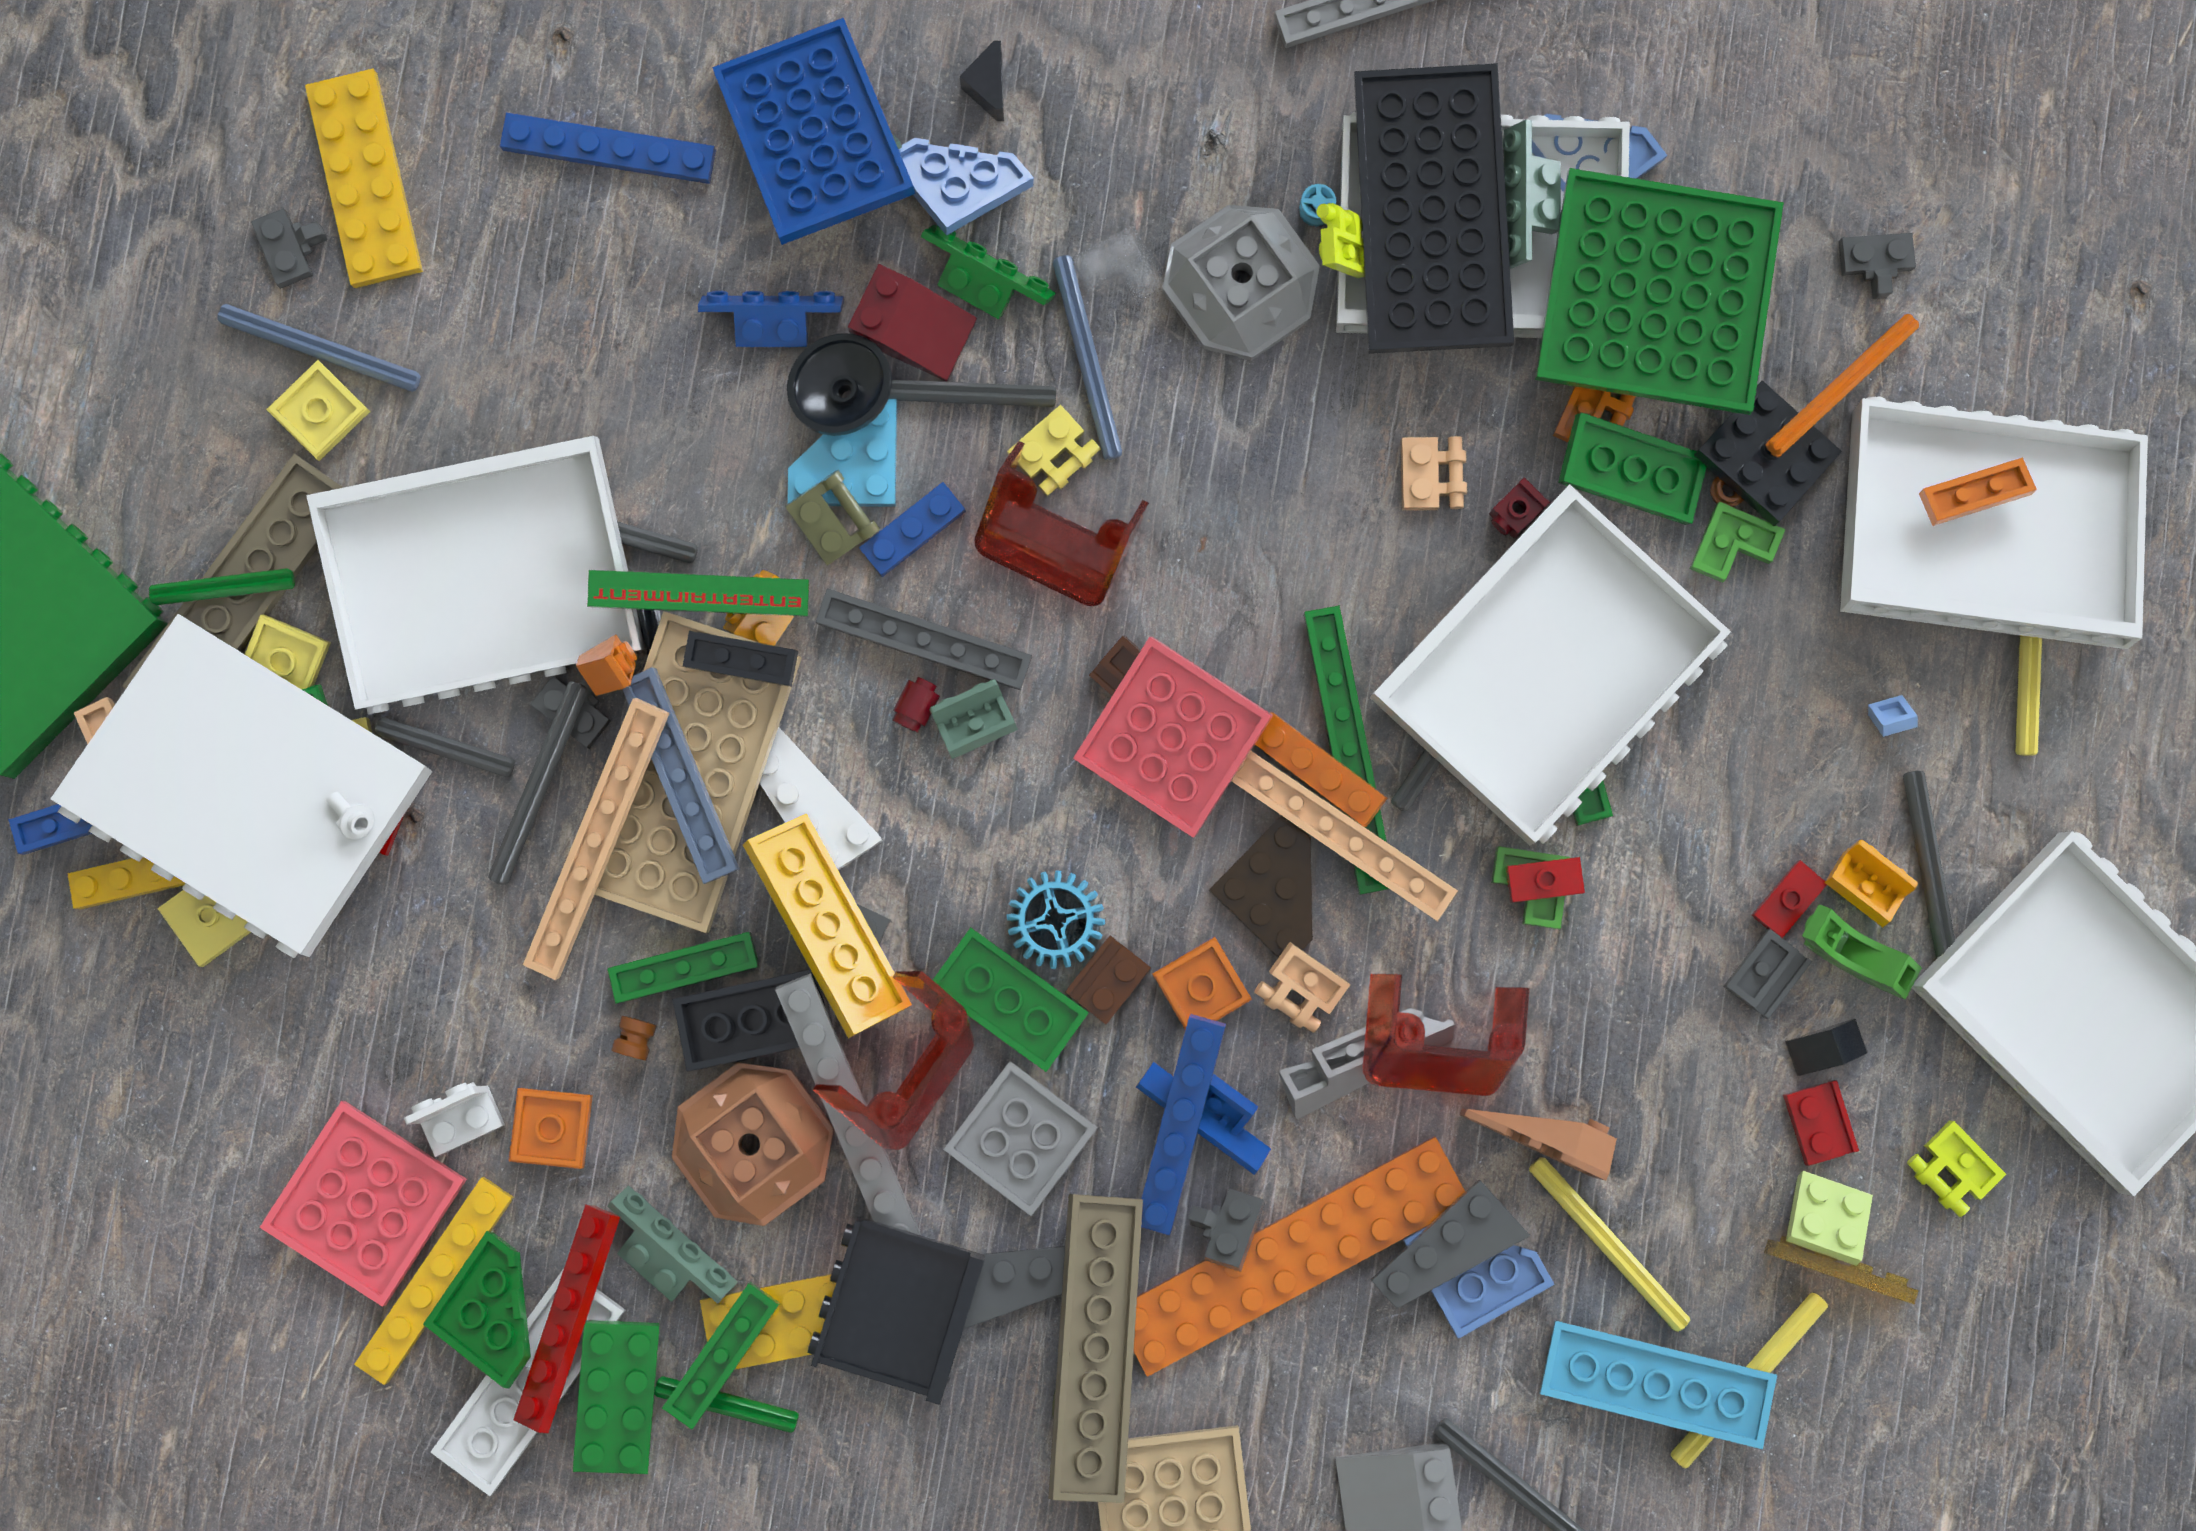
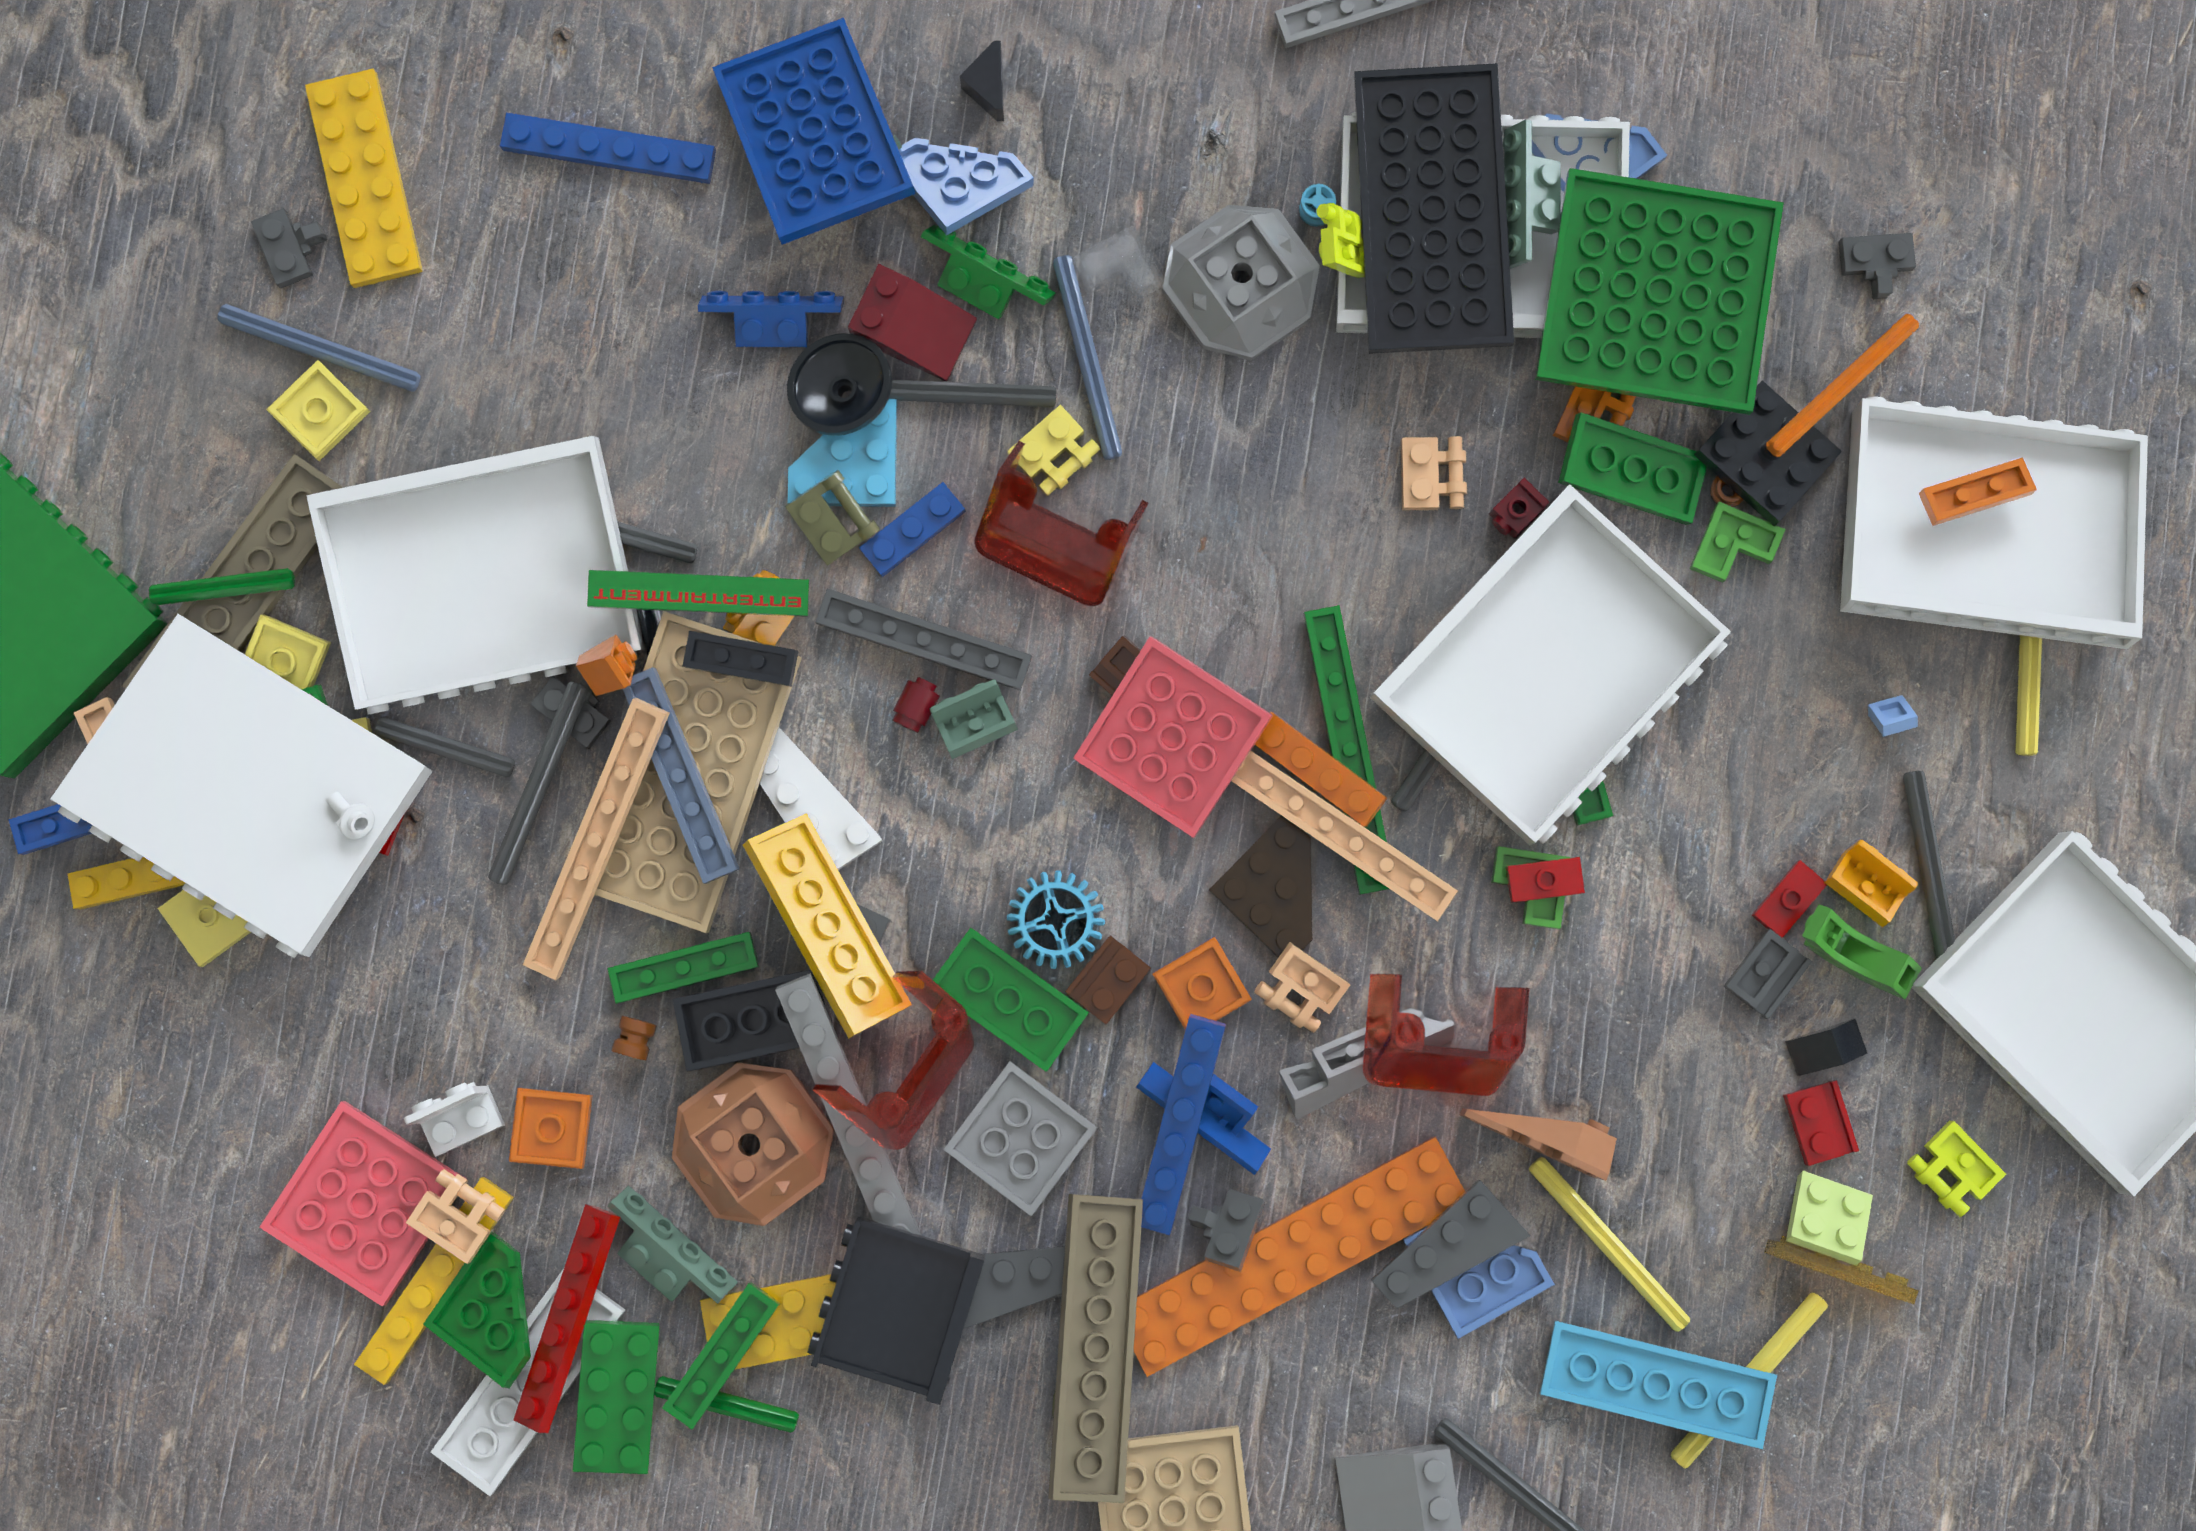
(449, 1226): none -> light nougat plate

